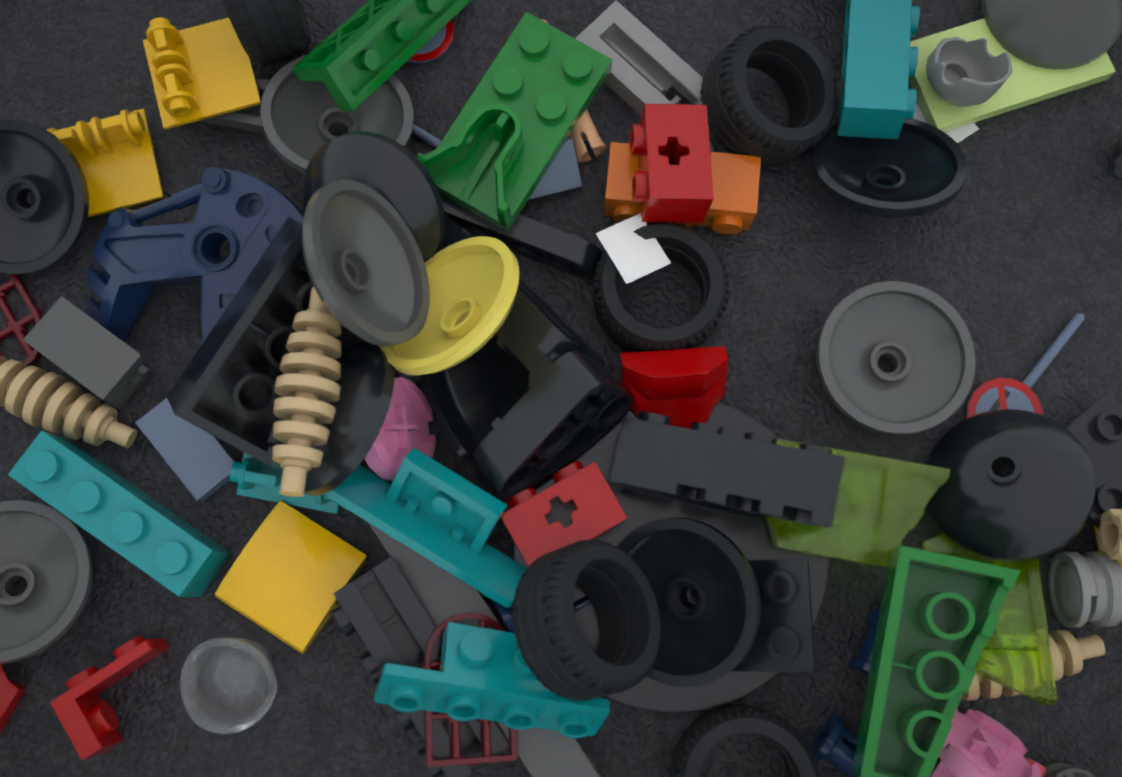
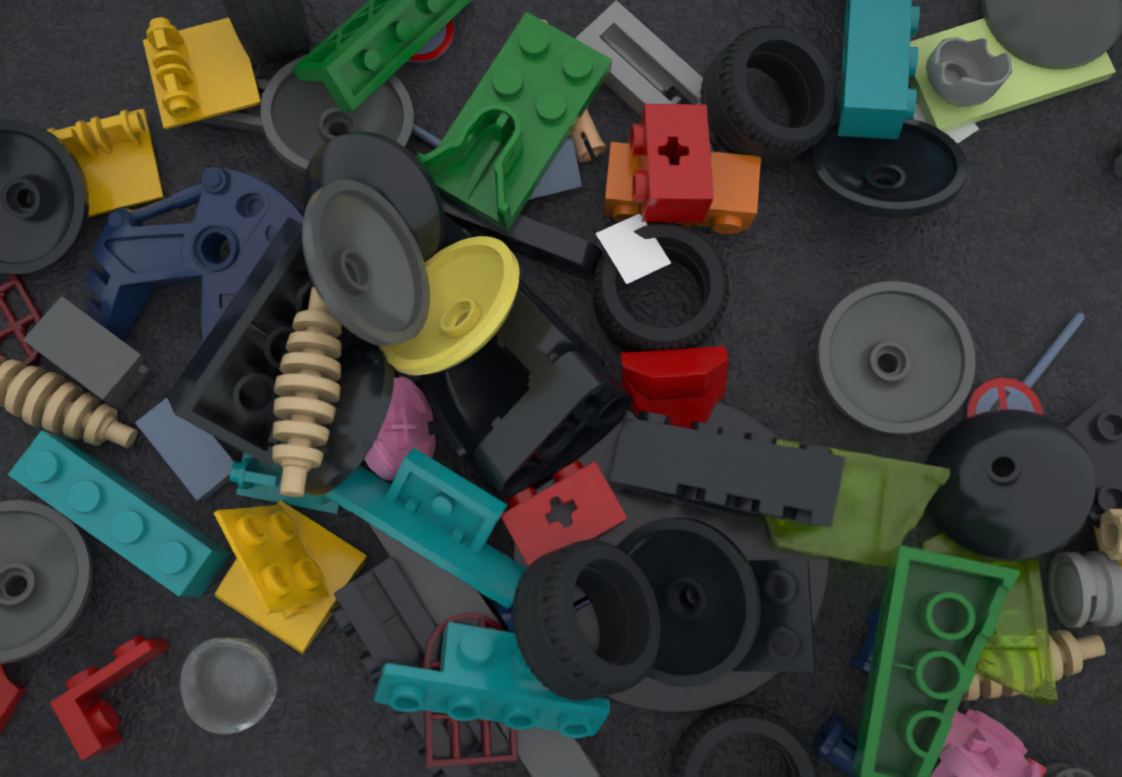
(273, 558): none -> yellow hinge

